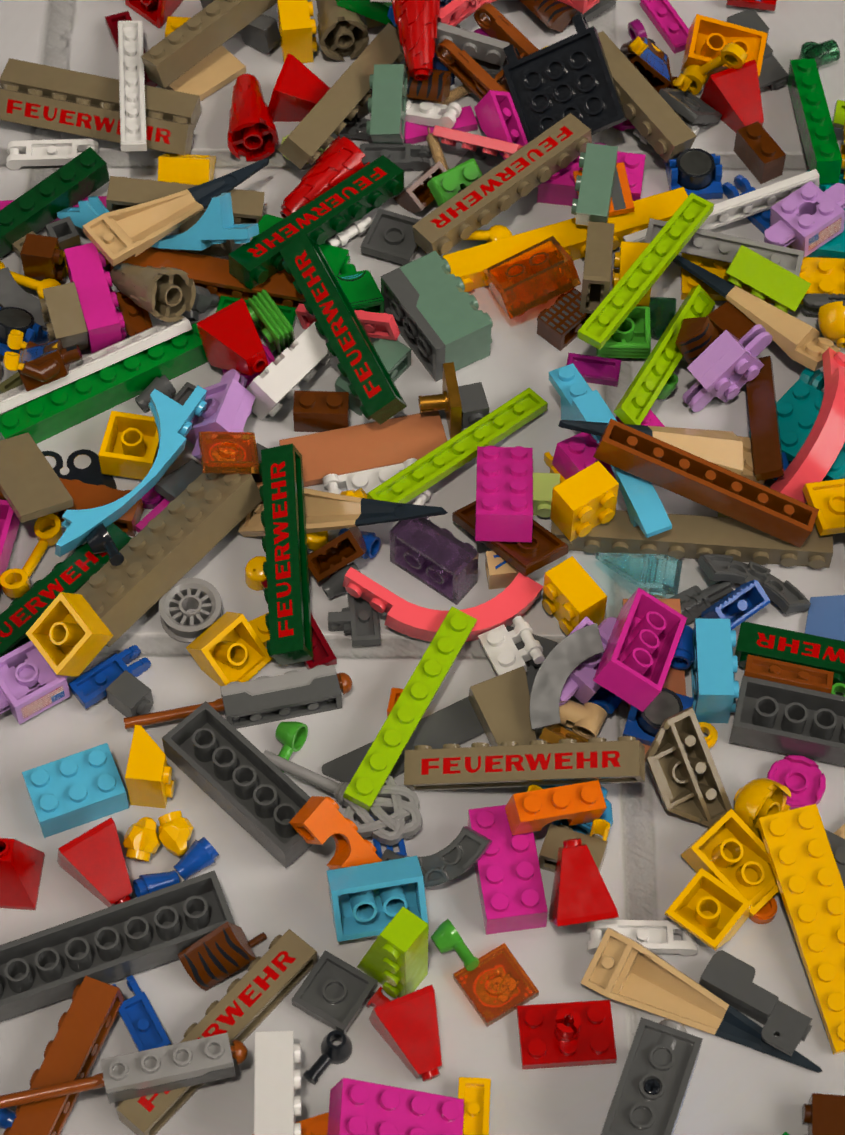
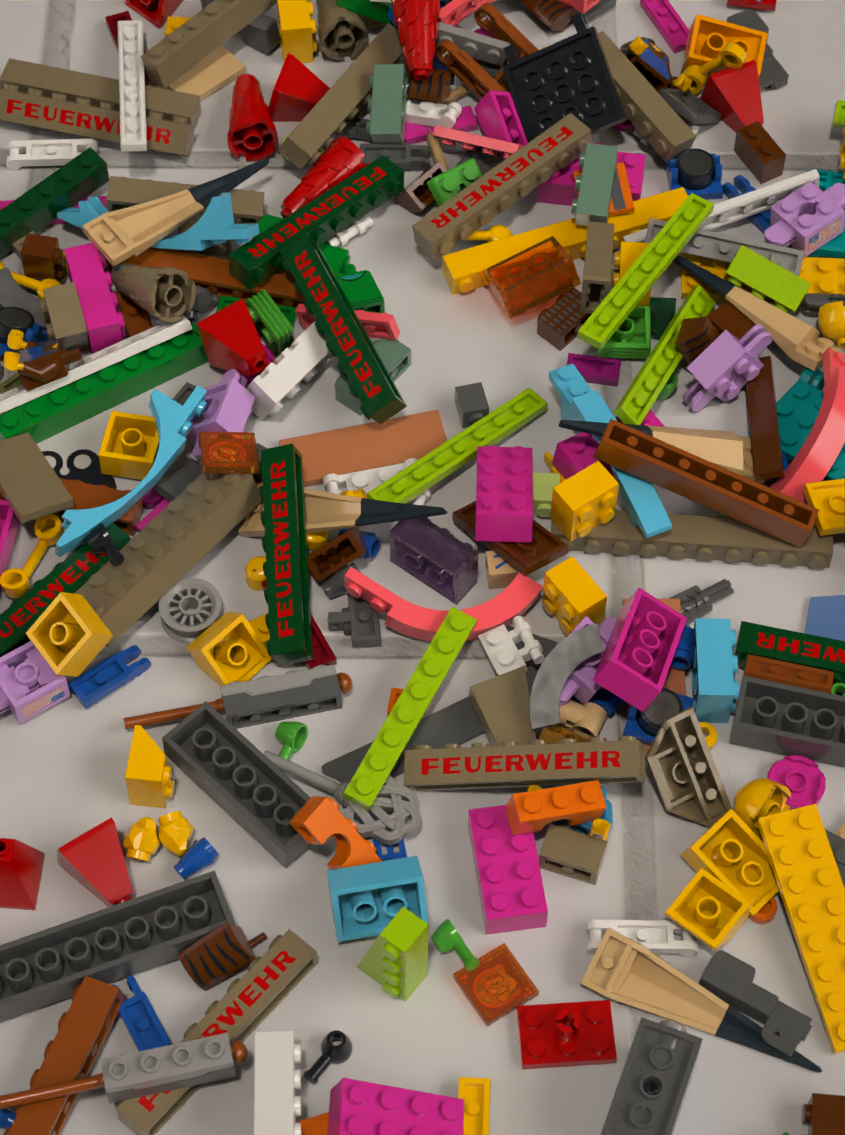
(65, 232): dark grey brick -> none
(75, 790): medium azure brick -> none
(129, 695): dark grey brick -> none
(152, 882): blue cone -> none
(161, 384): dark grey cone -> none
(186, 168): yellow slope -> none
(320, 411): reddish brown brick -> none
(334, 992): dark grey plate -> none
(377, 999): red piece -> none
(391, 237): dark grey plate -> none
(412, 1031): red slope -> none
(436, 314): sand green piece -> none
(447, 401): pearl gold tile -> none
(450, 861): dark grey tile -> none
(578, 888): red slope -> none
(636, 29): magenta tile -> none
(650, 572): clear light blue slope -> none
(739, 604): blue brick -> none
(783, 594): dark grey tile -> none
(814, 120): green brick -> none
(823, 52): clear green piece -> none

